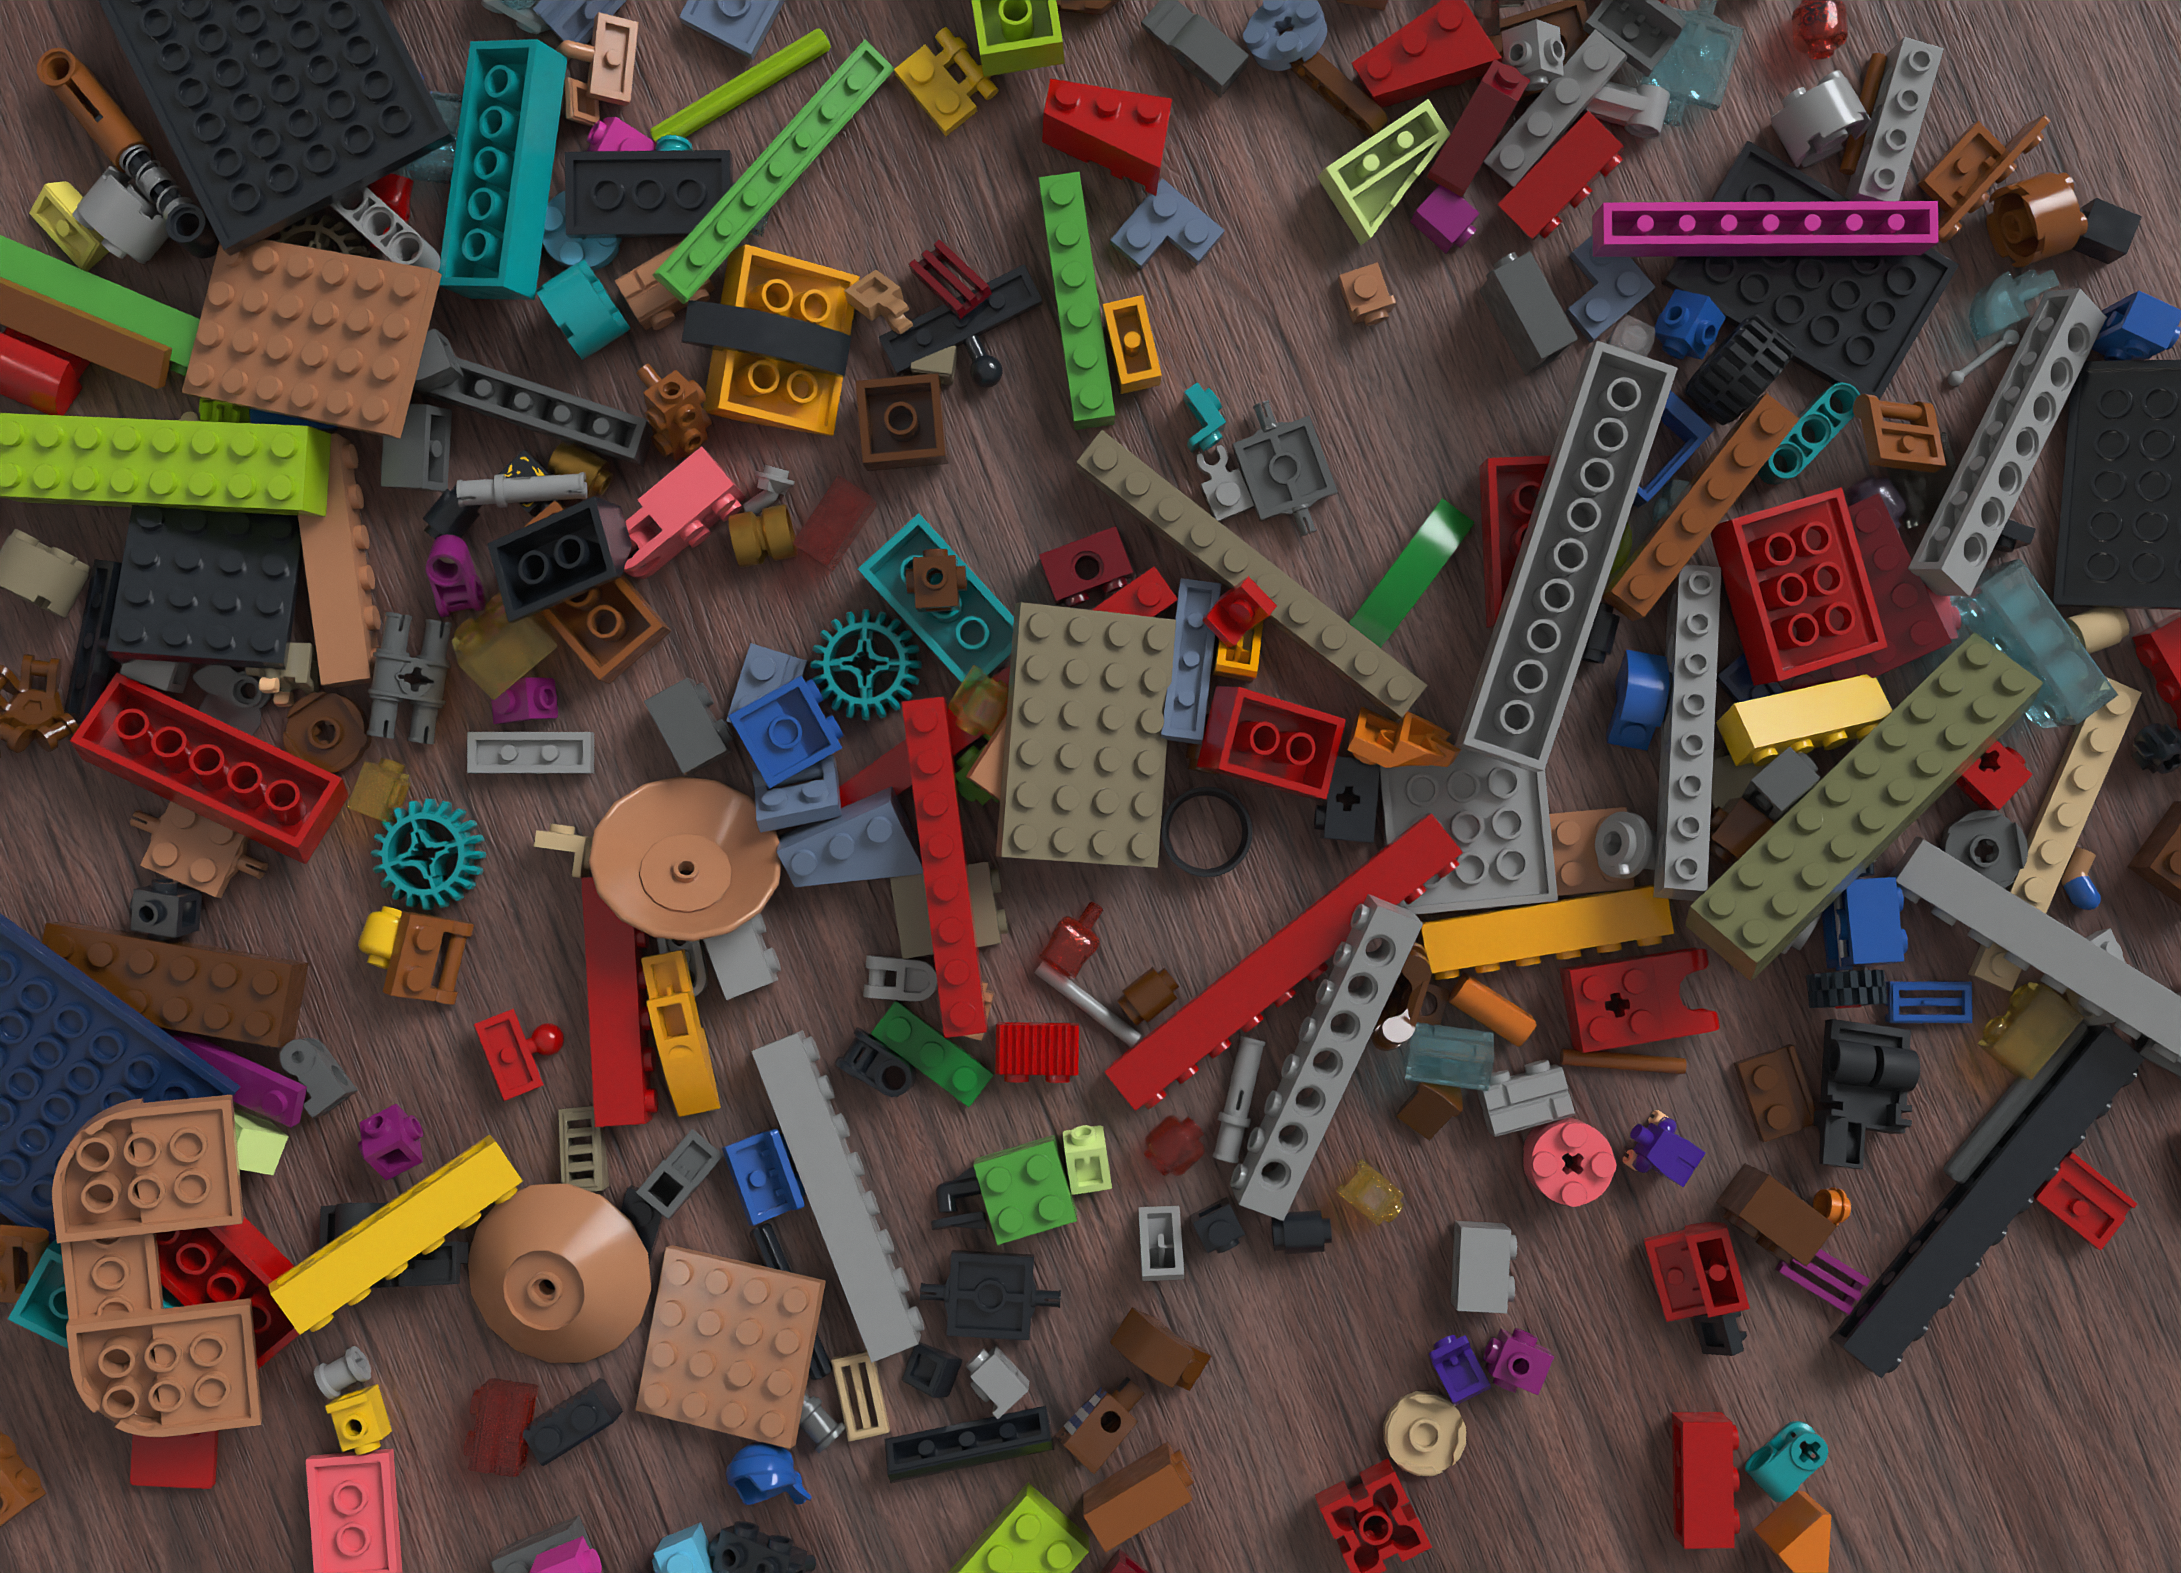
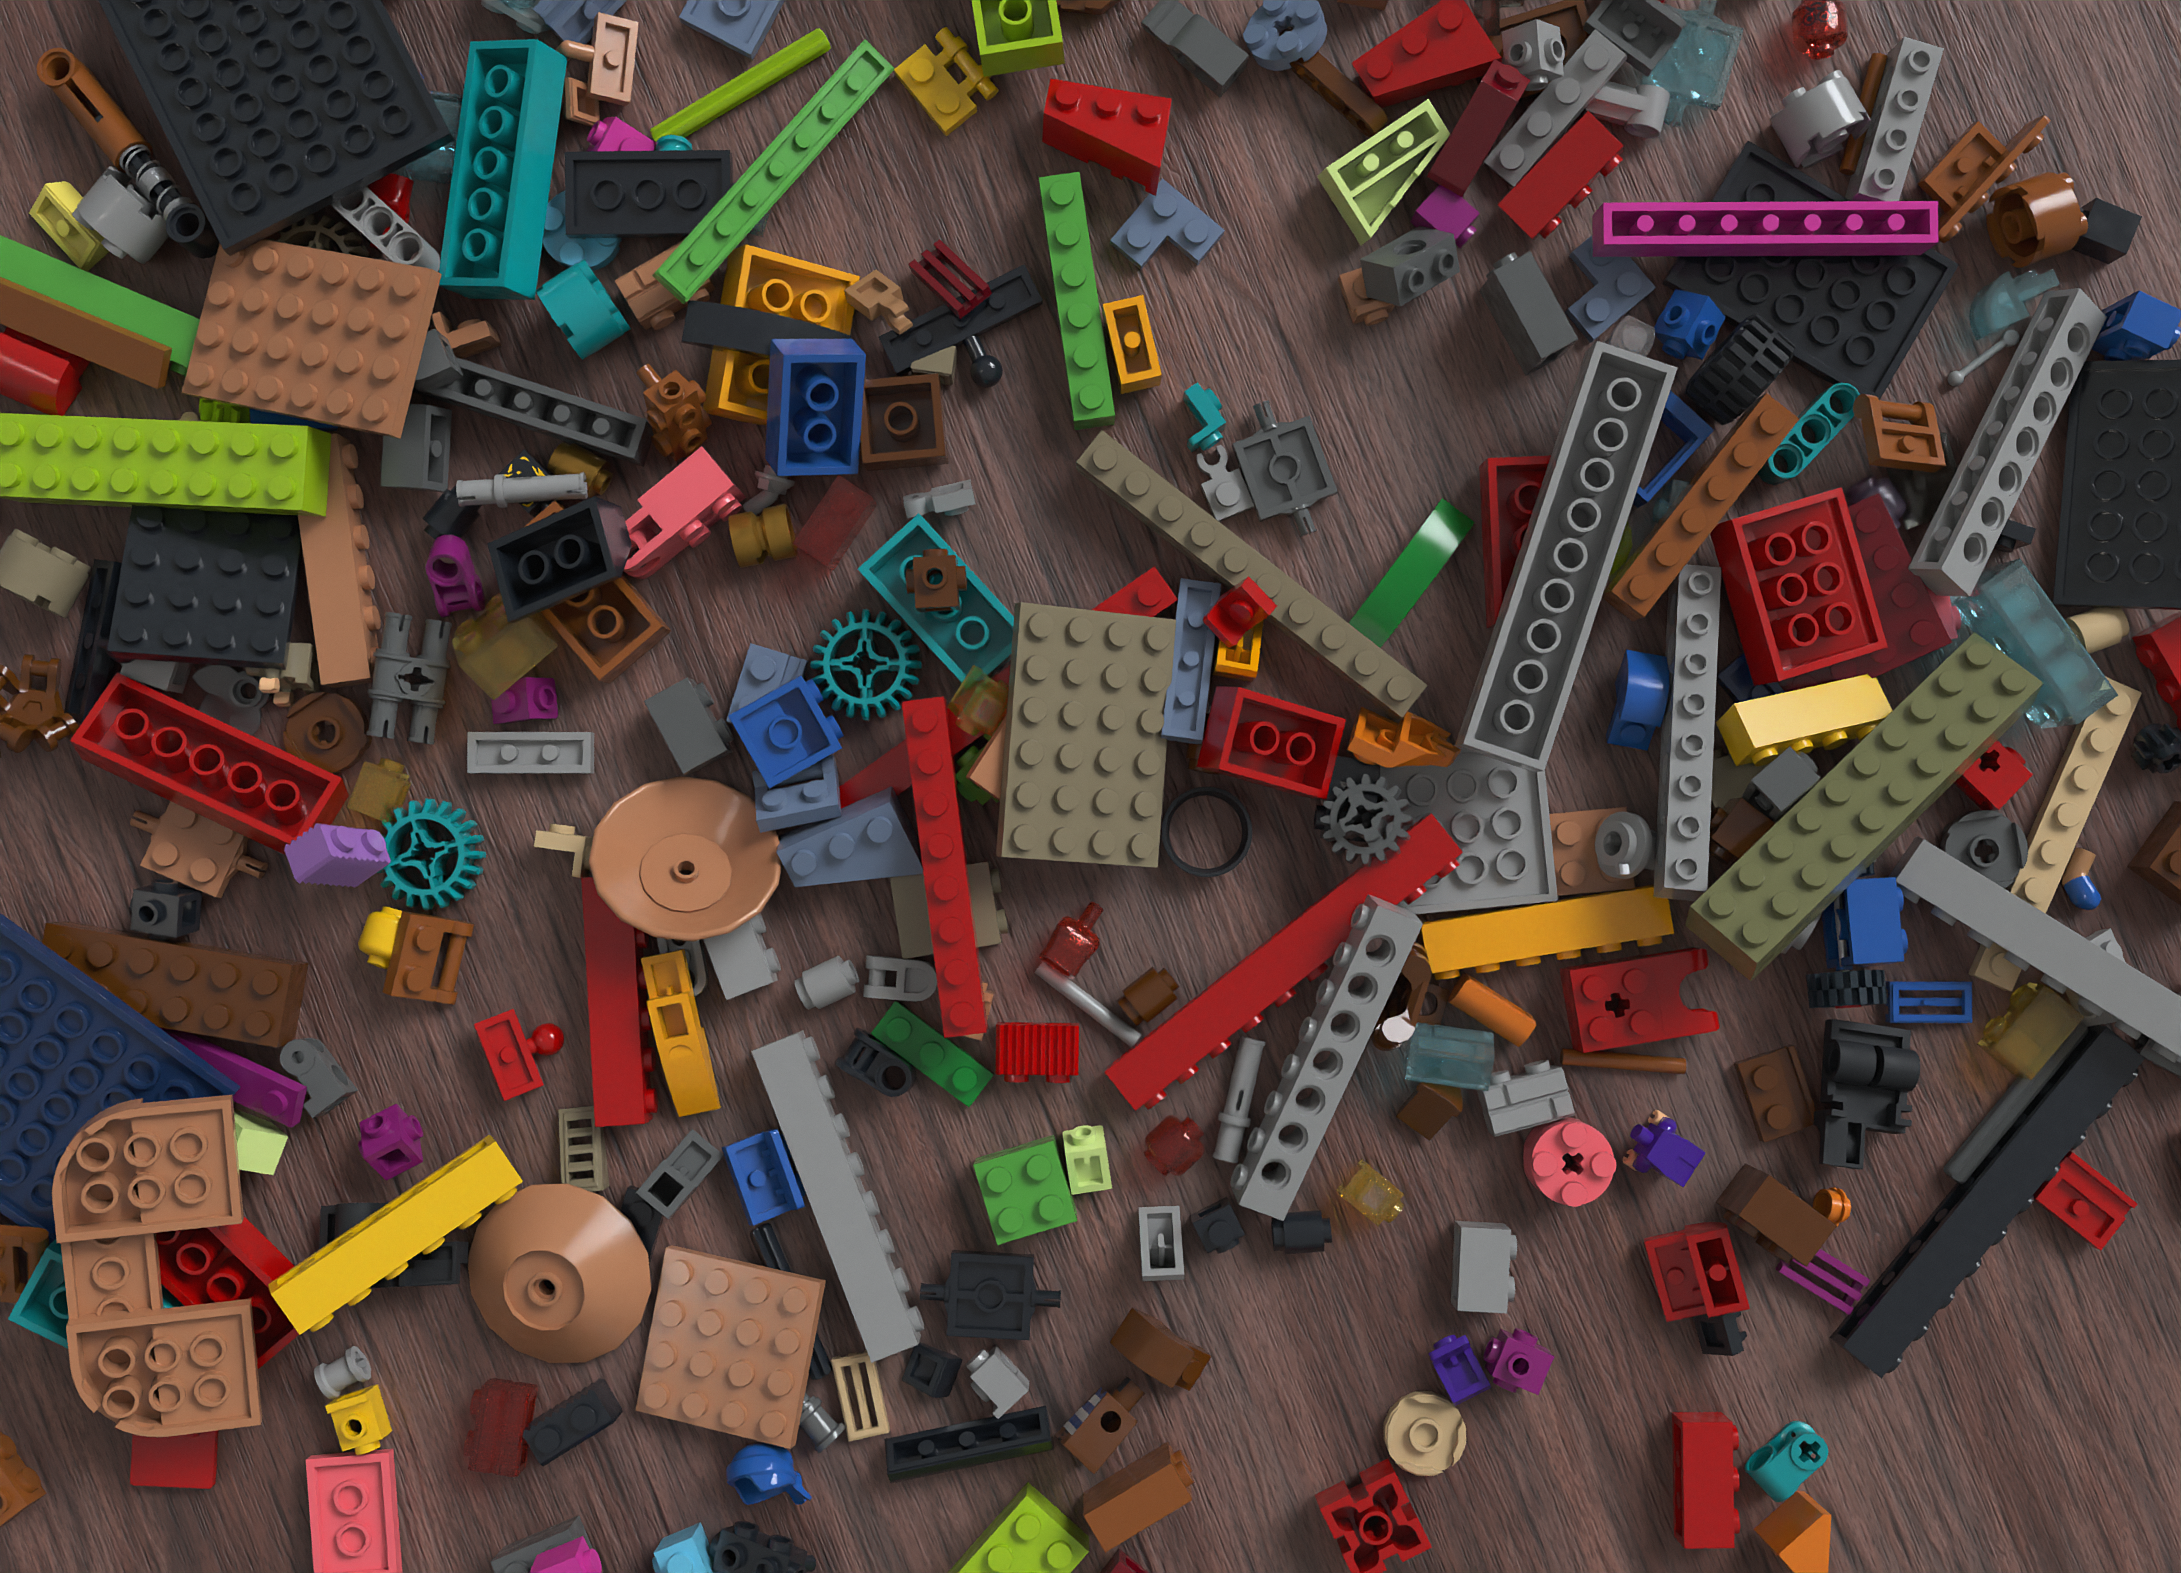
(337, 855): none -> medium lavender brick
(470, 338): none -> nougat bracket
(814, 406): none -> blue brick
(827, 983): none -> light grey brick
(946, 1193): black piece -> none
(949, 498): none -> light grey plate
(1104, 549): dark red brick -> none
(1382, 815): none -> dark grey gear
(1410, 265): none -> dark grey brick
(1601, 635): black brick -> none

